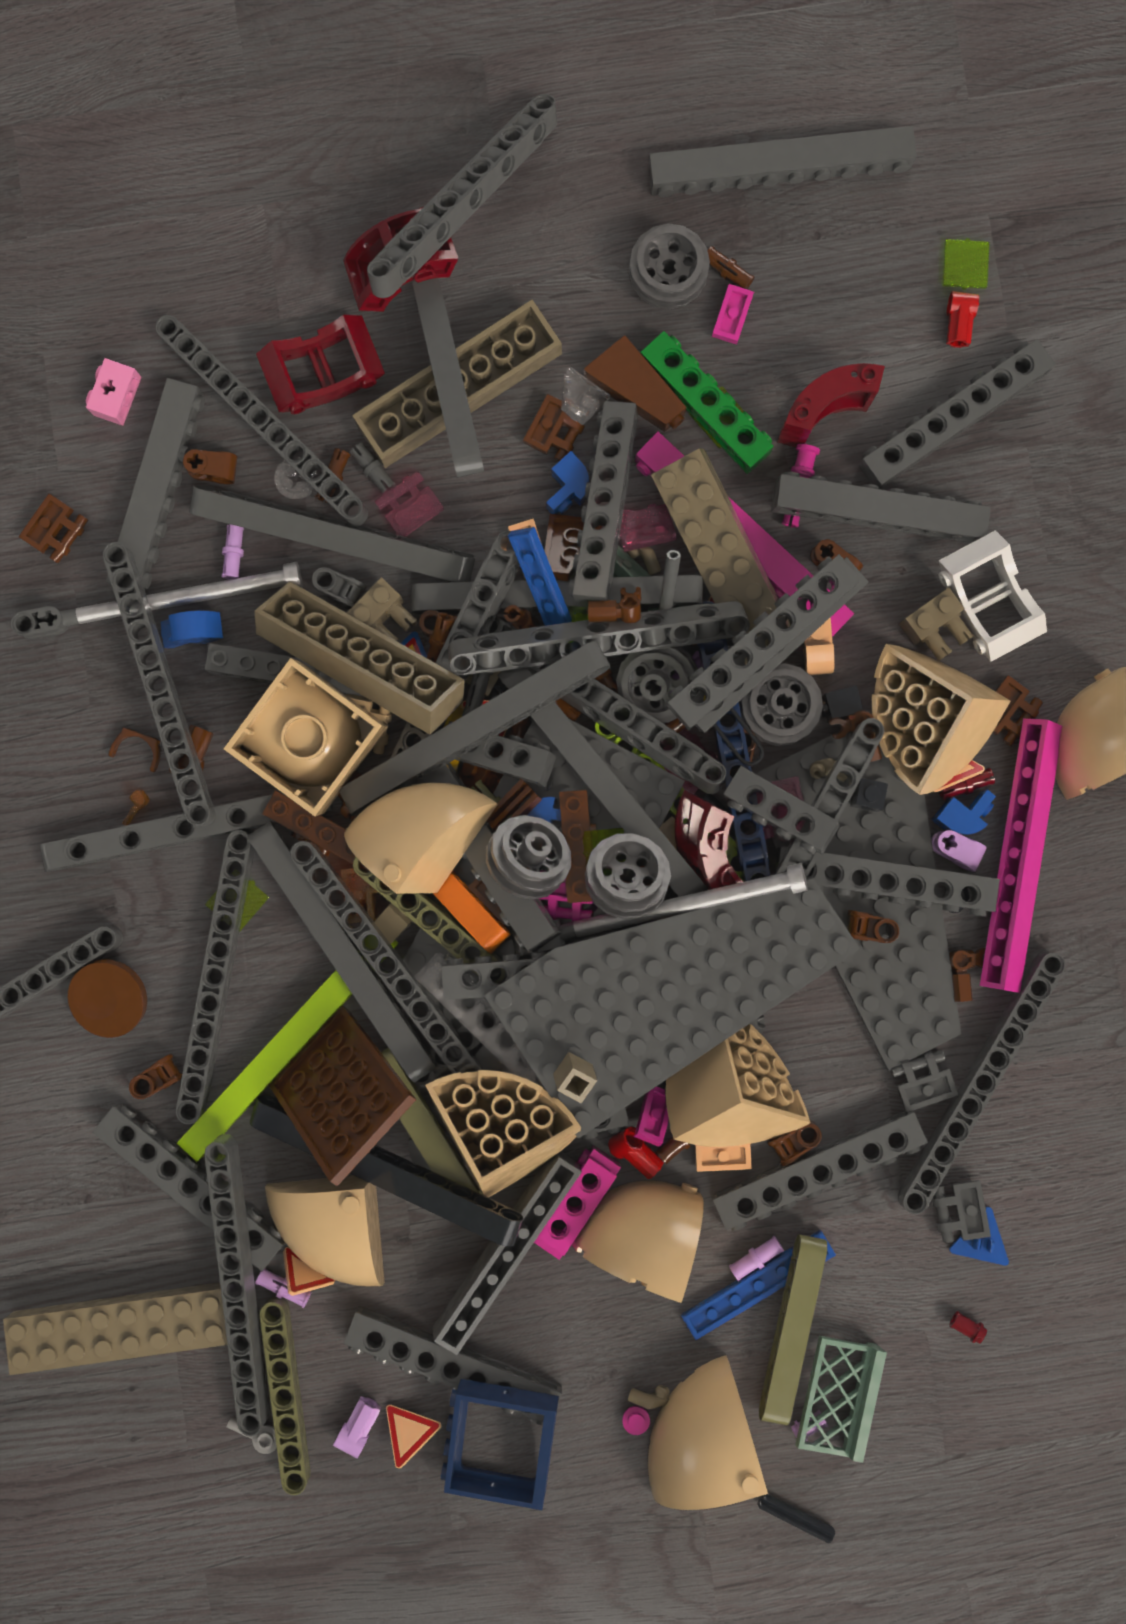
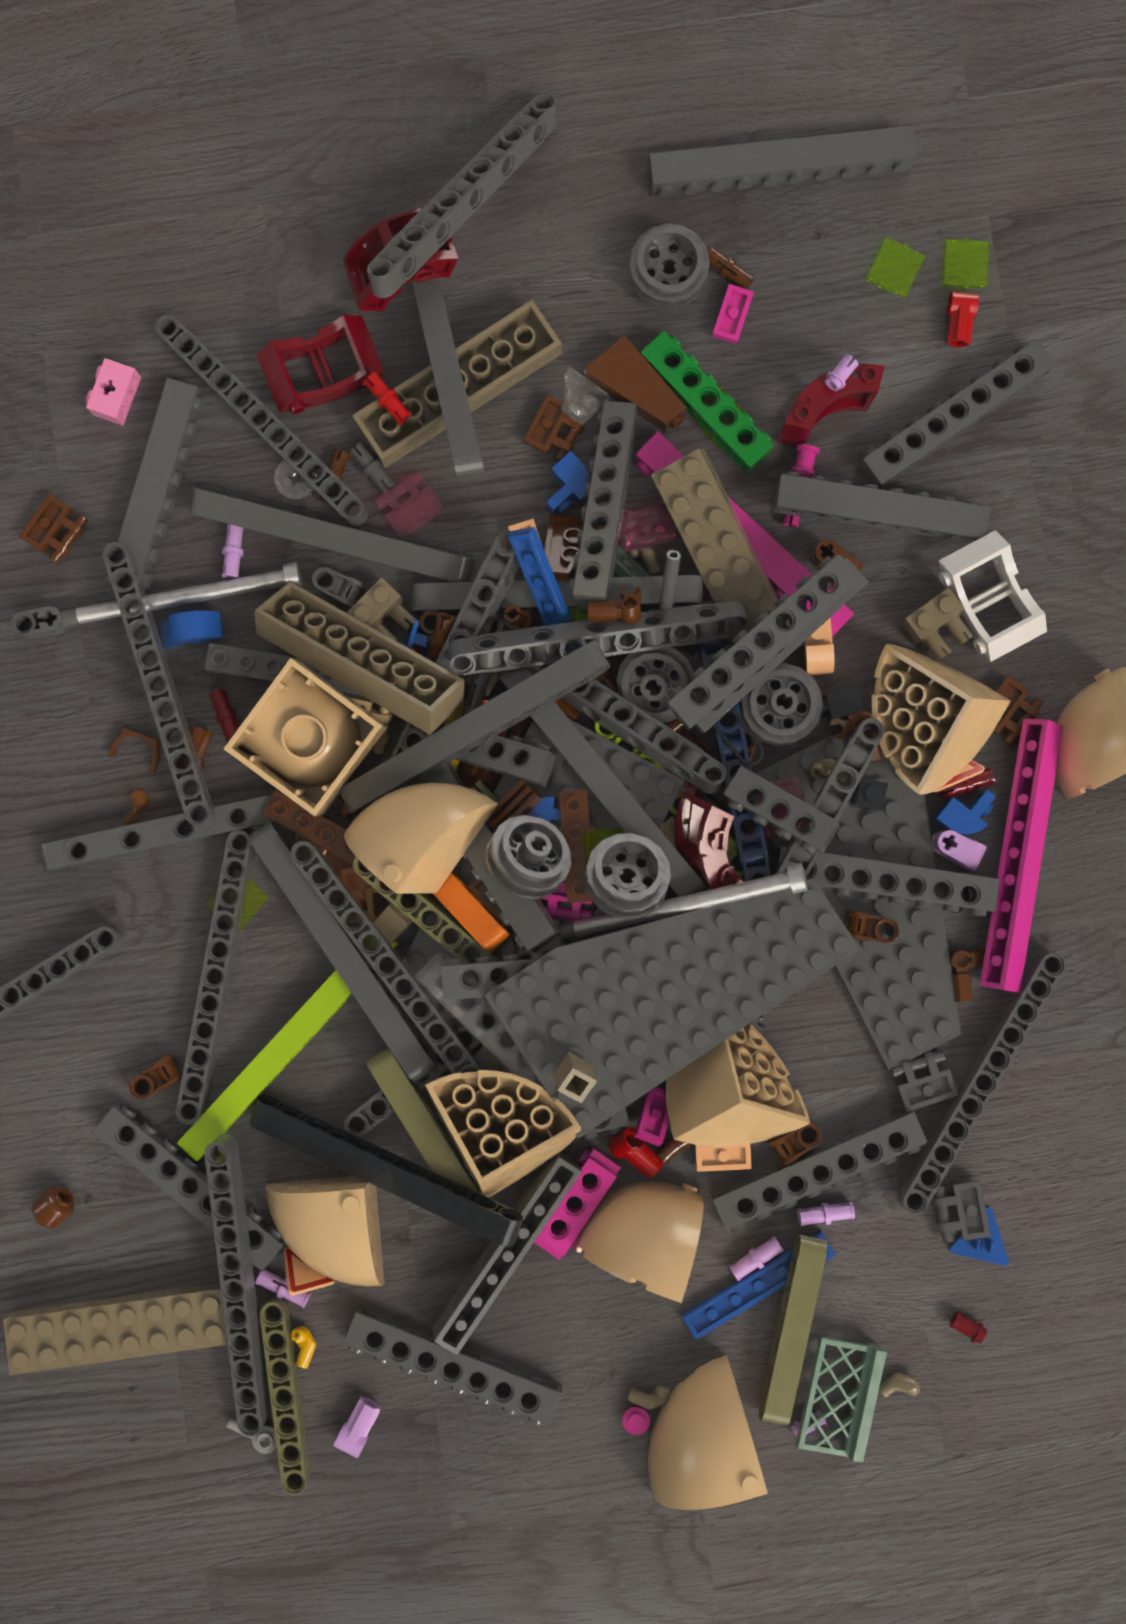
(53, 1207): none -> reddish brown head
(107, 998): reddish brown piece -> none
(215, 466): reddish brown piece -> none
(224, 713): none -> dark red pin
(306, 1344): none -> yellow arm
(341, 1095): reddish brown plate -> none
(387, 398): none -> red pin
(408, 1433): piece -> none
(417, 638): none -> blue piece
(490, 1484): dark blue piece -> none
(796, 1518): black axle -> none
(825, 1213): none -> lavender pin
(836, 379): none -> lavender pin
(895, 267): none -> clear neon green piece
(900, 1382): none -> dark tan arm

